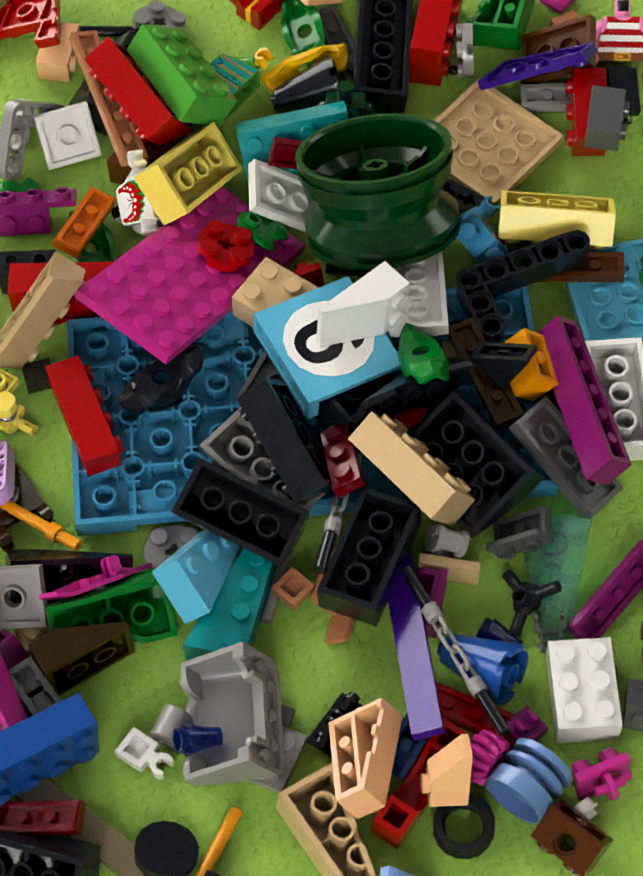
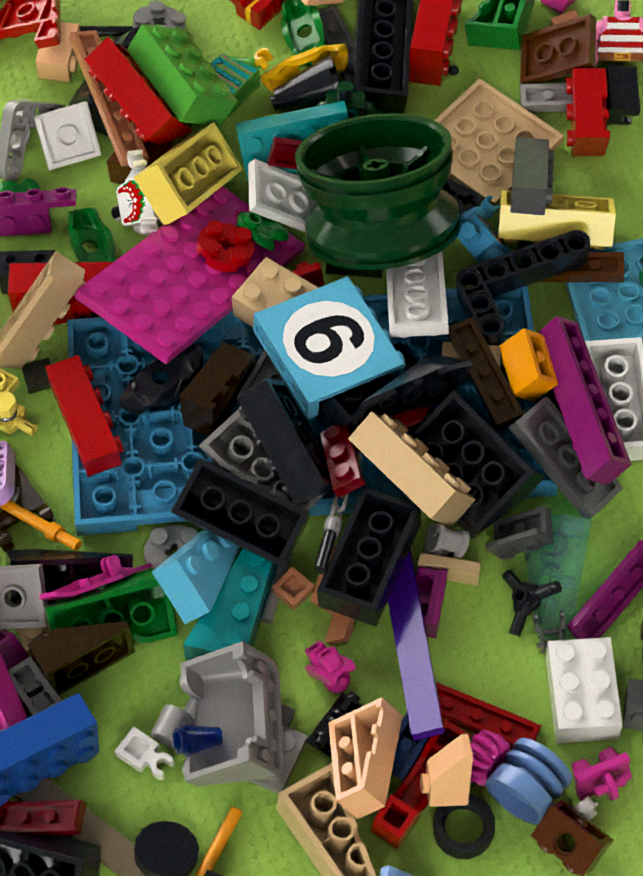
(84, 222): orange tile -> none
(214, 389): none -> dark brown wedge
(329, 667): none -> dark pink hips
(364, 308): white slope -> none
(422, 367): green piece -> none
(465, 49): light grey plate -> none
(475, 684): piece -> none
(494, 660): blue cone -> none
(496, 631): clear blue cone -> none
(502, 360): black slope -> none
(526, 725): magenta tile -> none
(532, 176): none -> dark grey brick
(537, 64): dark purple wing -> none
(605, 118): dark grey brick -> none

